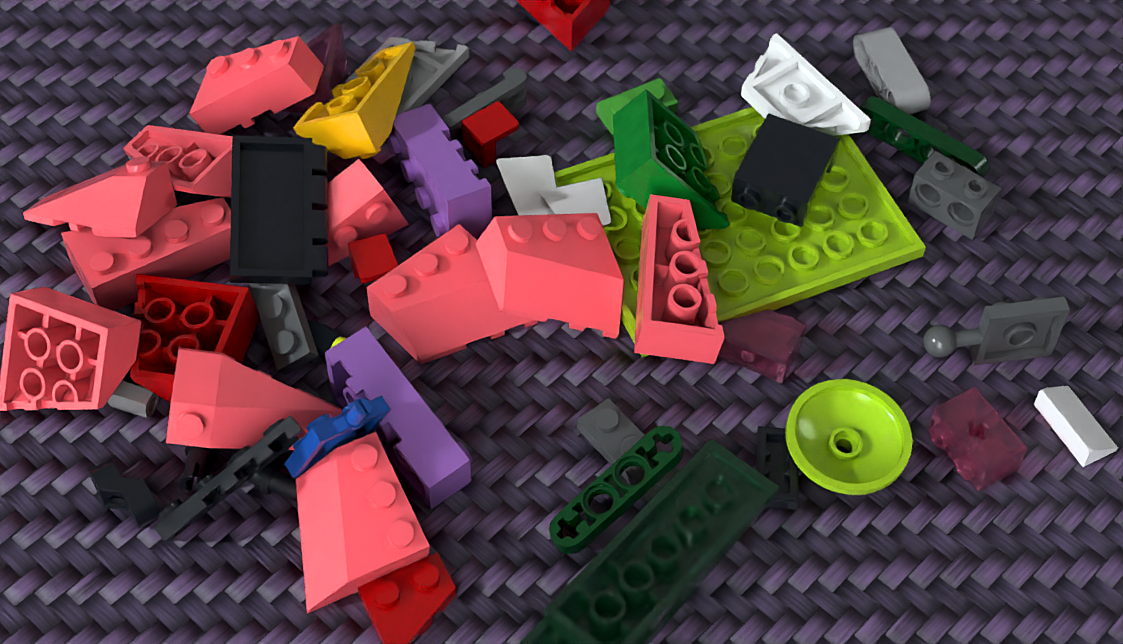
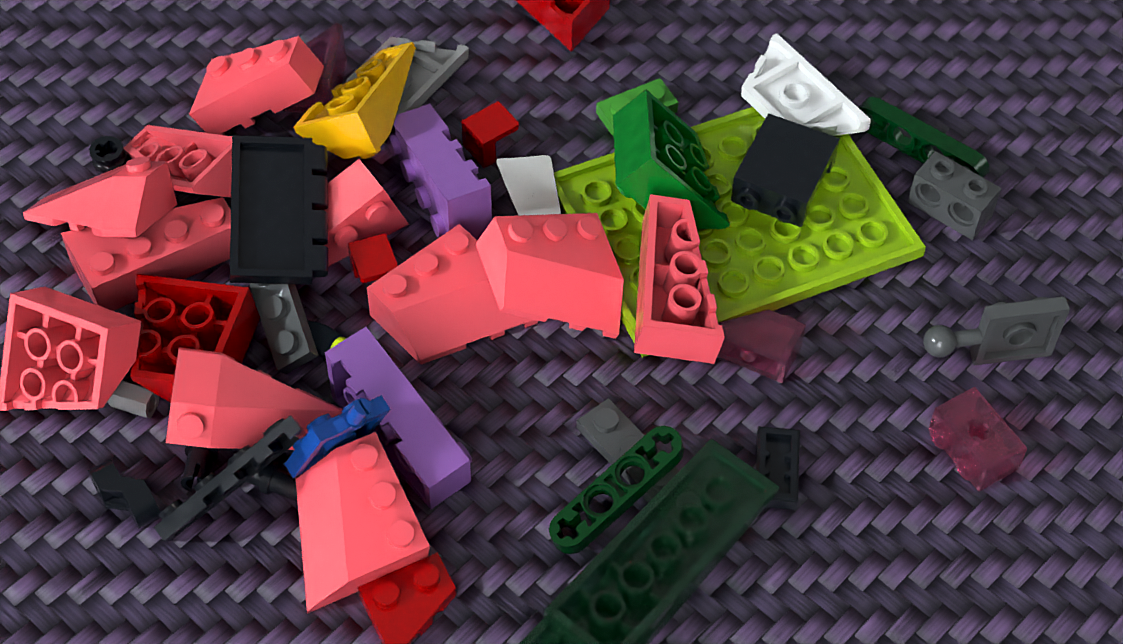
(104, 147): none -> black bush
(508, 92): dark grey plate -> none
(579, 198): white sticker -> none
(851, 417): lime dish -> none
(891, 70): light grey beam -> none
(1074, 424): white slope -> none

